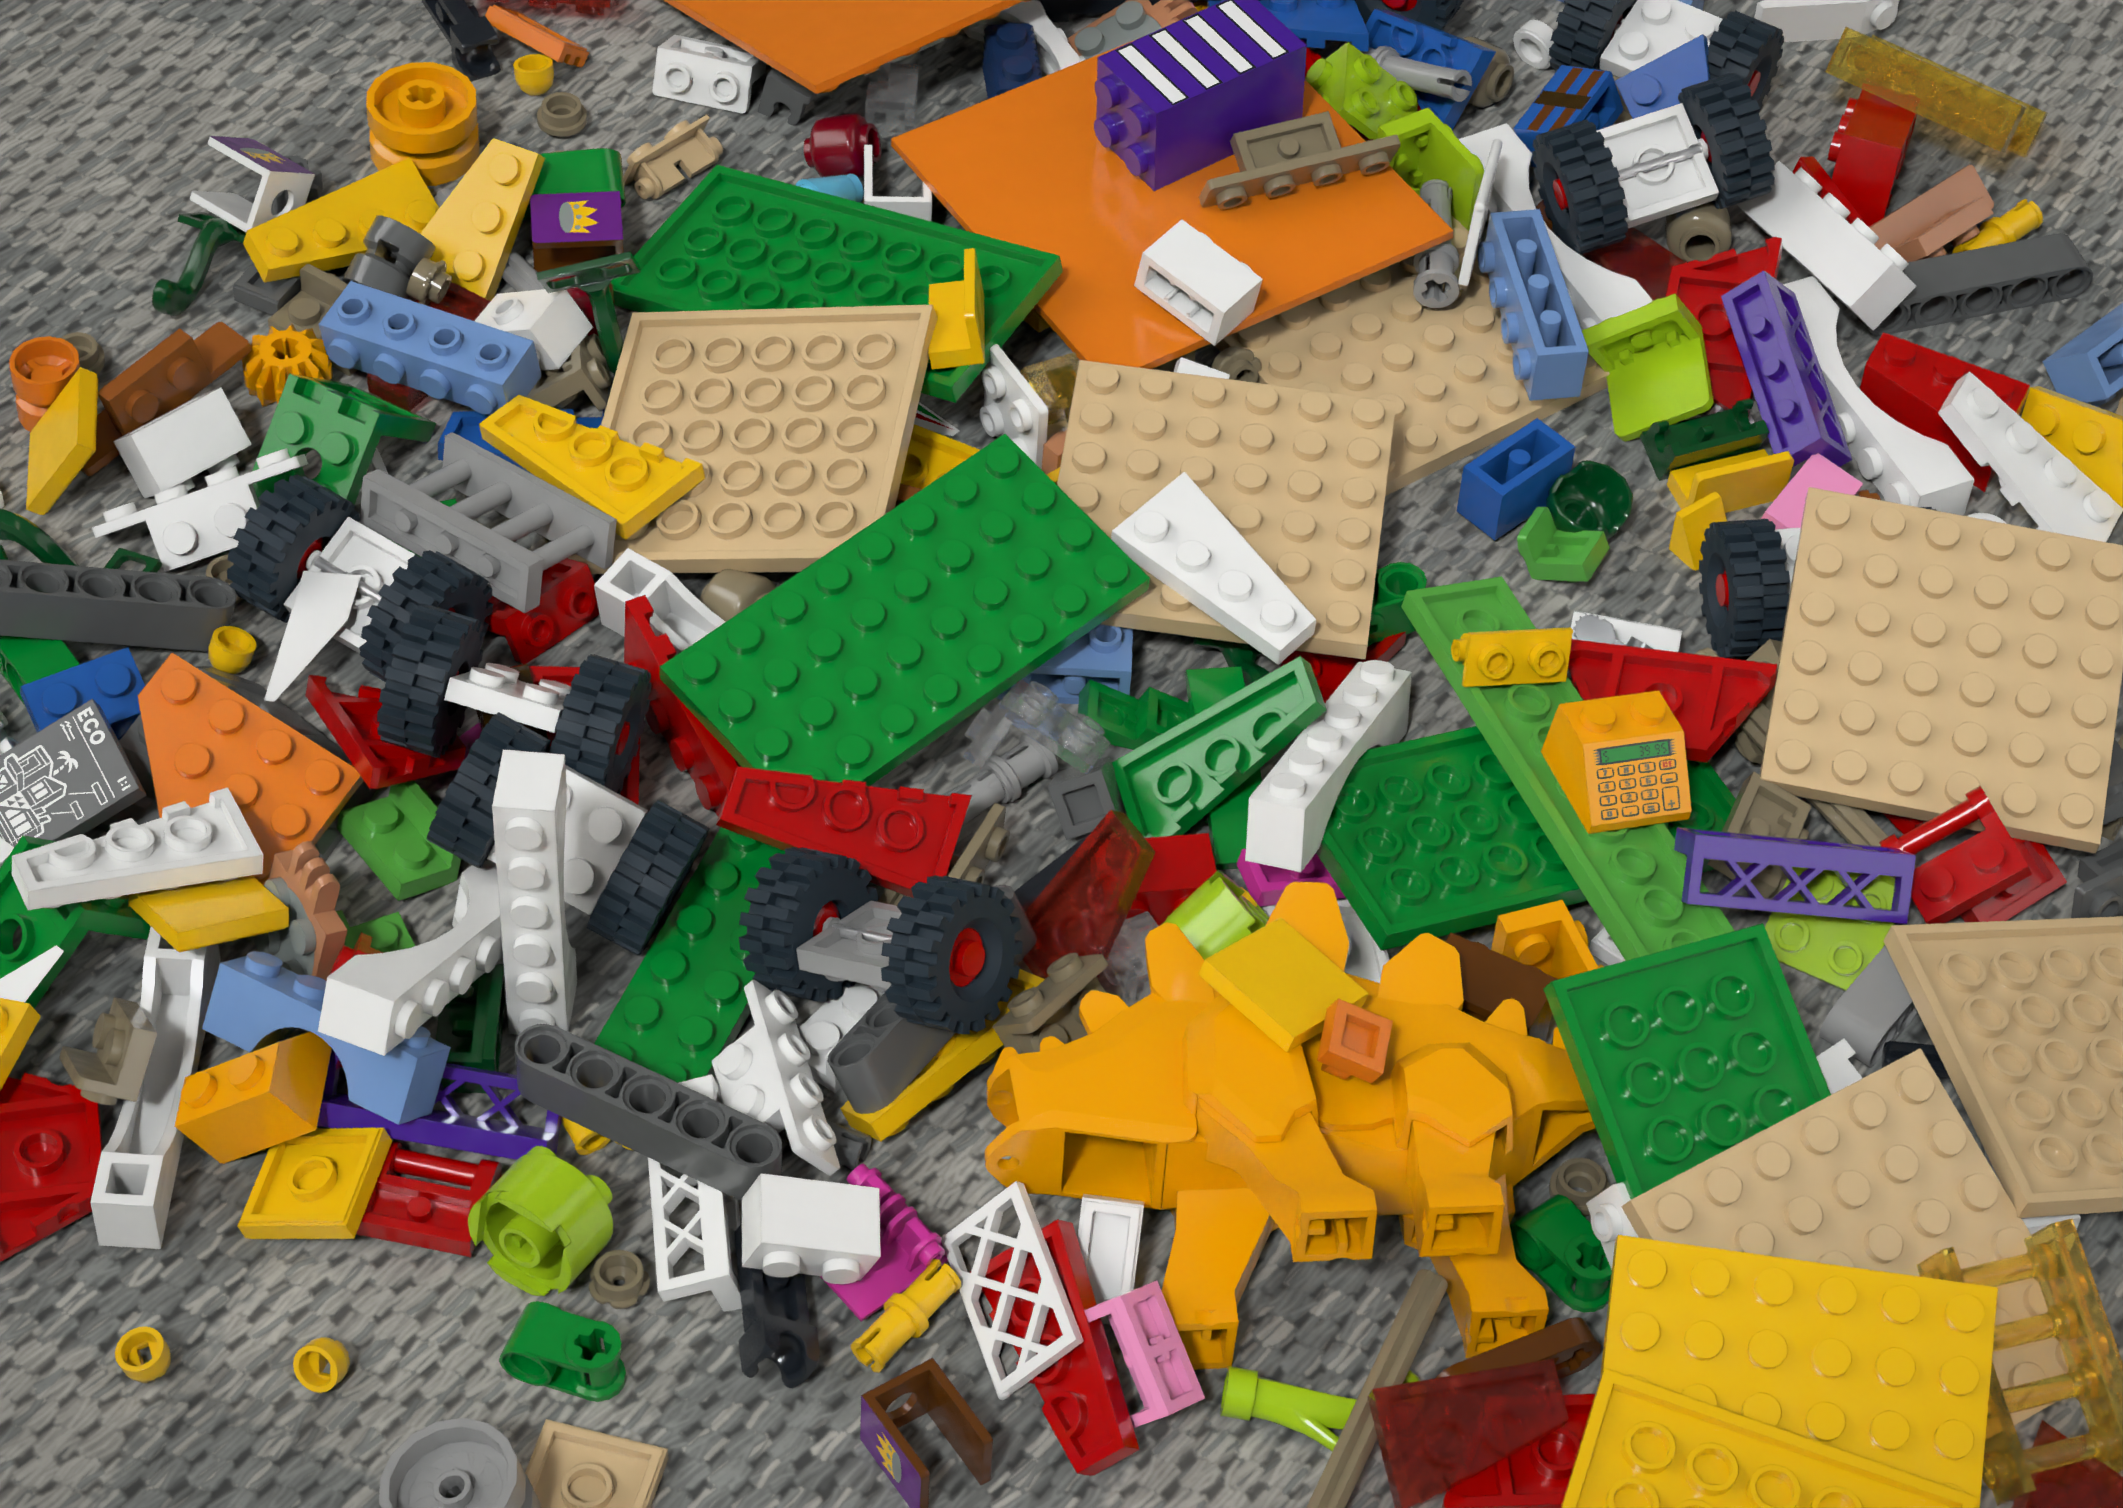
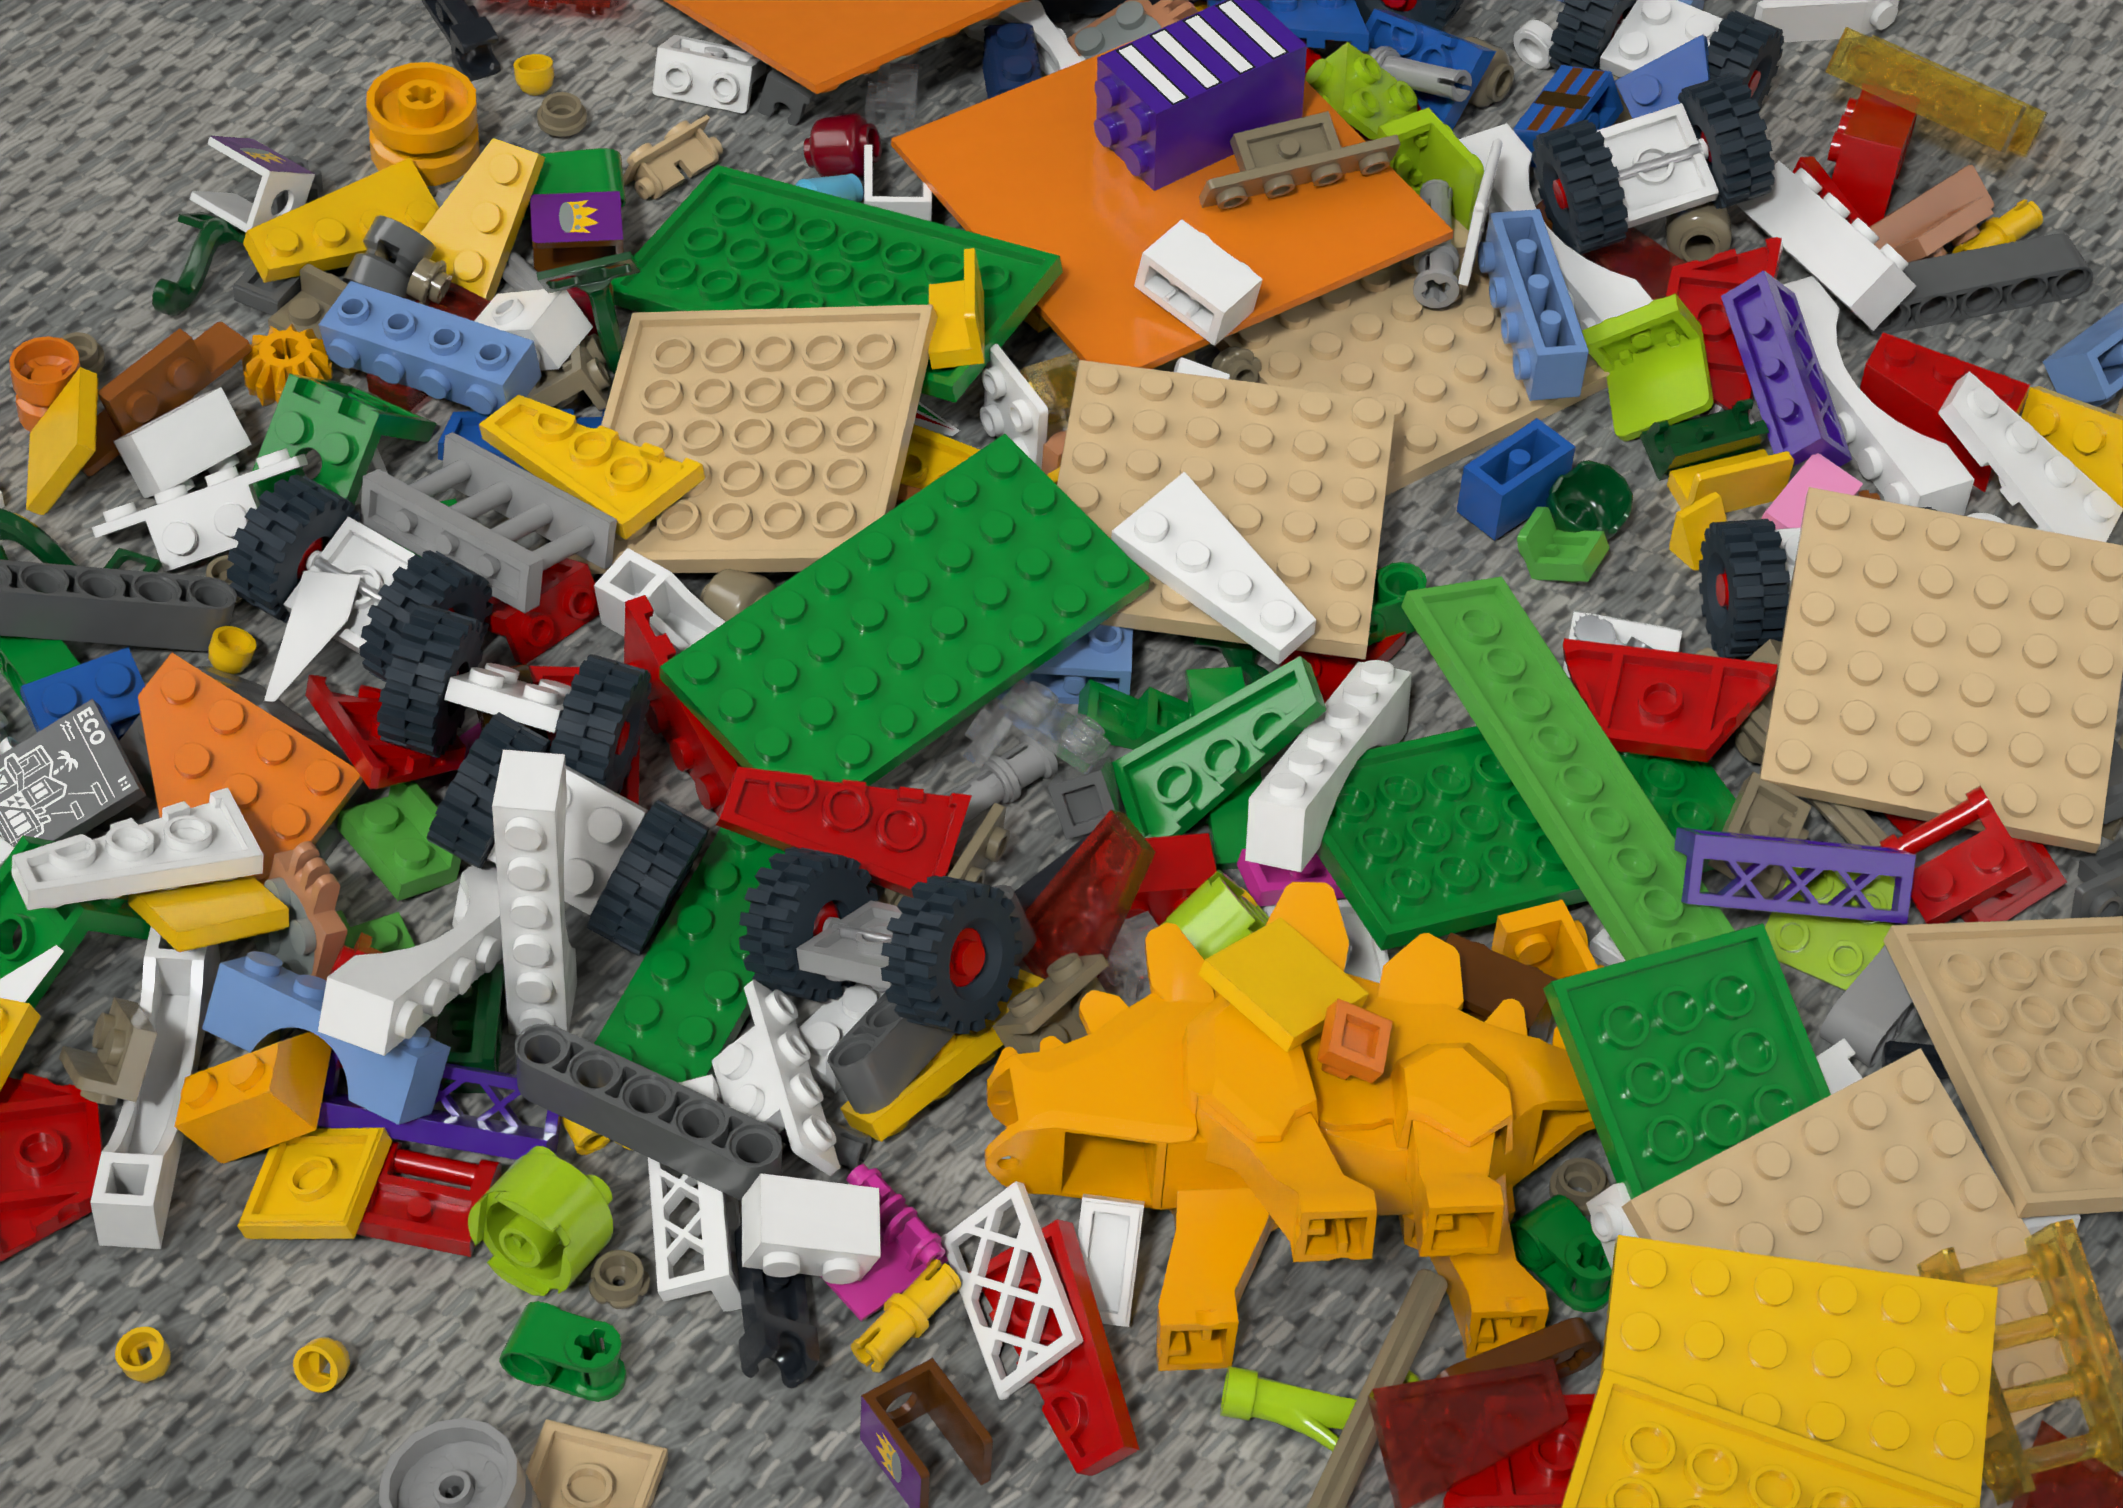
(537, 35): orange tile -> none
(1151, 1351): bright pink hinge -> none
(1513, 656): yellow hinge -> none
(1620, 761): light orange slope -> none

